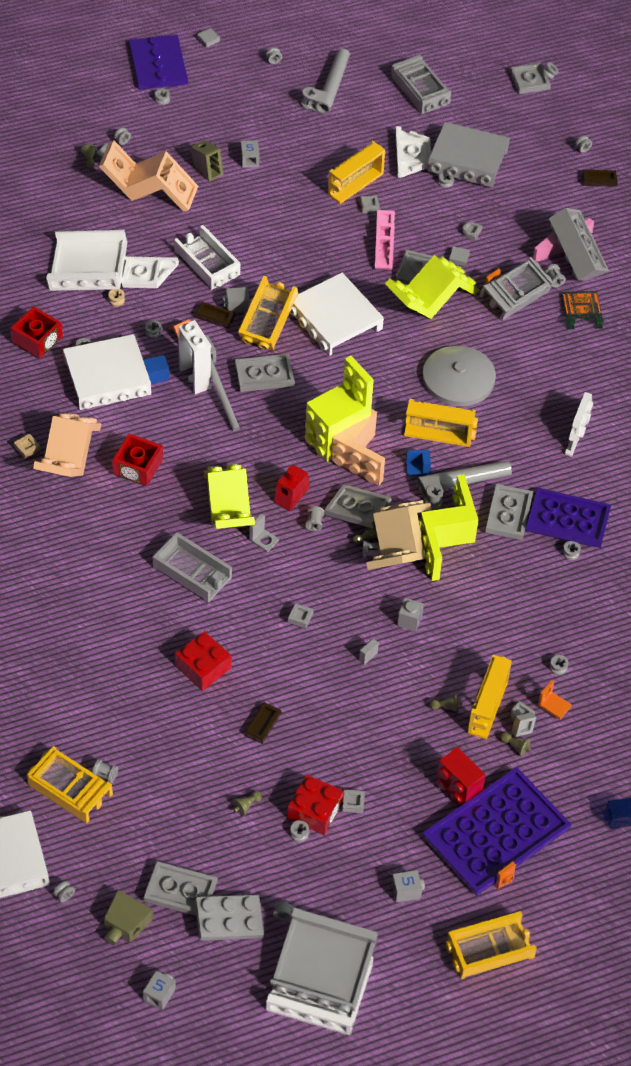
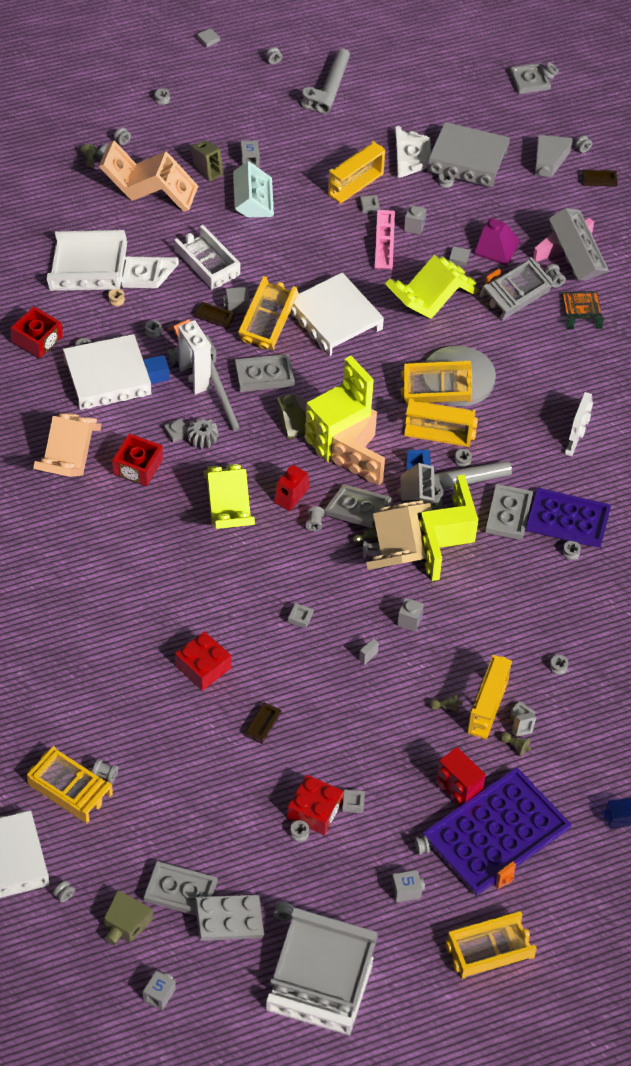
(27, 446): tan plate -> none
(158, 62): dark purple plate -> none
(173, 355): none -> light grey bush
(176, 430): none -> light grey plate
(192, 566): light grey door -> none
(202, 433): none -> light grey gear
(243, 804): olive piece -> none
(252, 191): none -> light aqua slope
(258, 531): light grey bracket -> none
(292, 414): none -> olive slope
(411, 265): light grey tile -> none
(415, 219): none -> light grey brick
(417, 484): none -> light grey torso
(420, 84): light grey door -> none
(422, 845): none -> light grey bush
(437, 382): none -> door
(463, 453): none -> light grey bush
(471, 230): light grey tile -> none
(497, 242): none -> magenta slope
(551, 154): none -> light grey slope
(553, 703): orange bracket -> none

